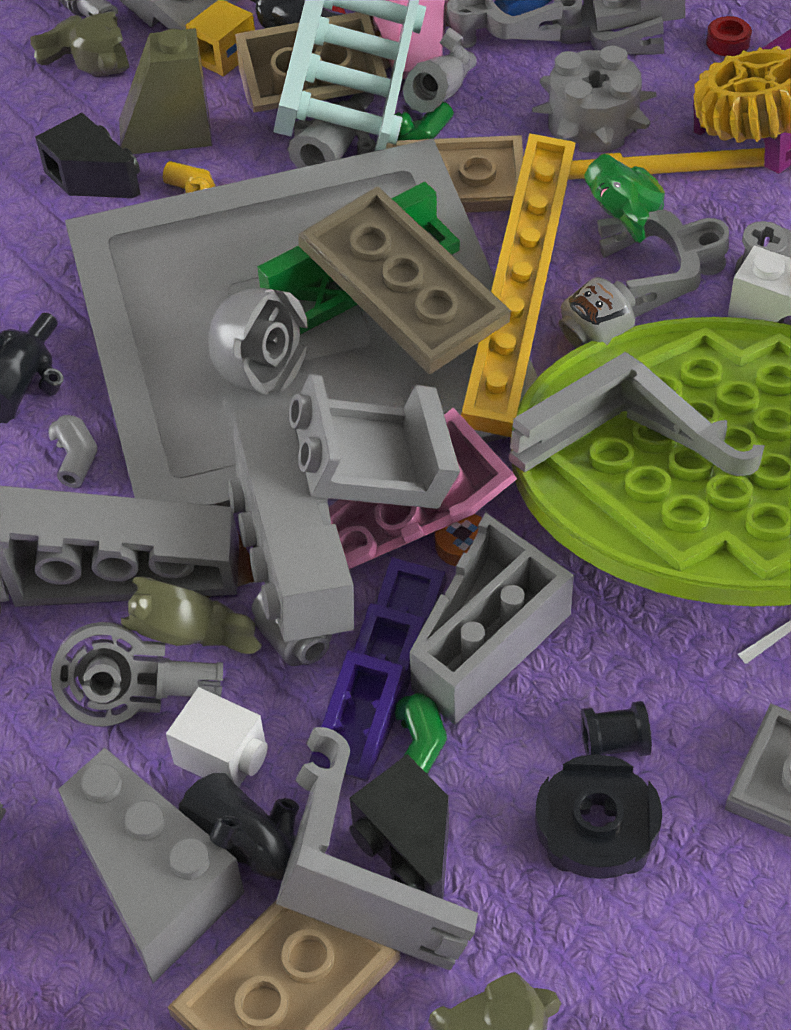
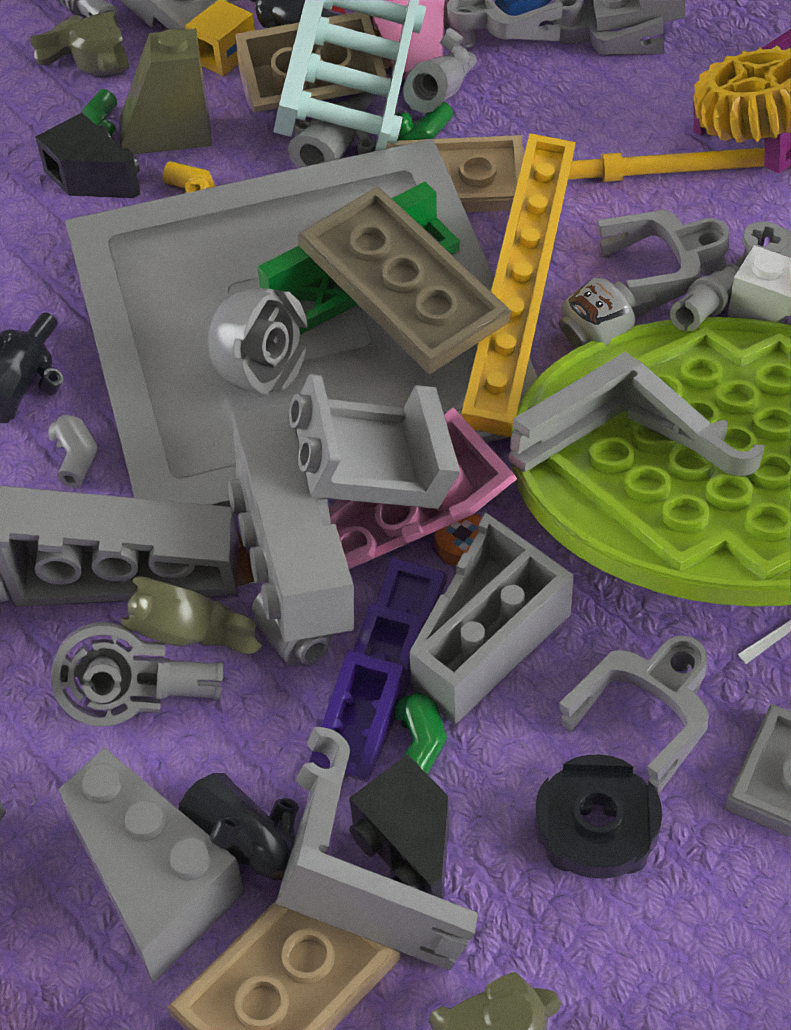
(100, 107): none -> green arm
(217, 738): white brick -> none
(594, 98): light grey brick -> none
(616, 730): black bush -> none
(625, 192): green animal -> none
(660, 679): none -> light grey piece
(704, 298): none -> light grey pin
(728, 36): red tile -> none

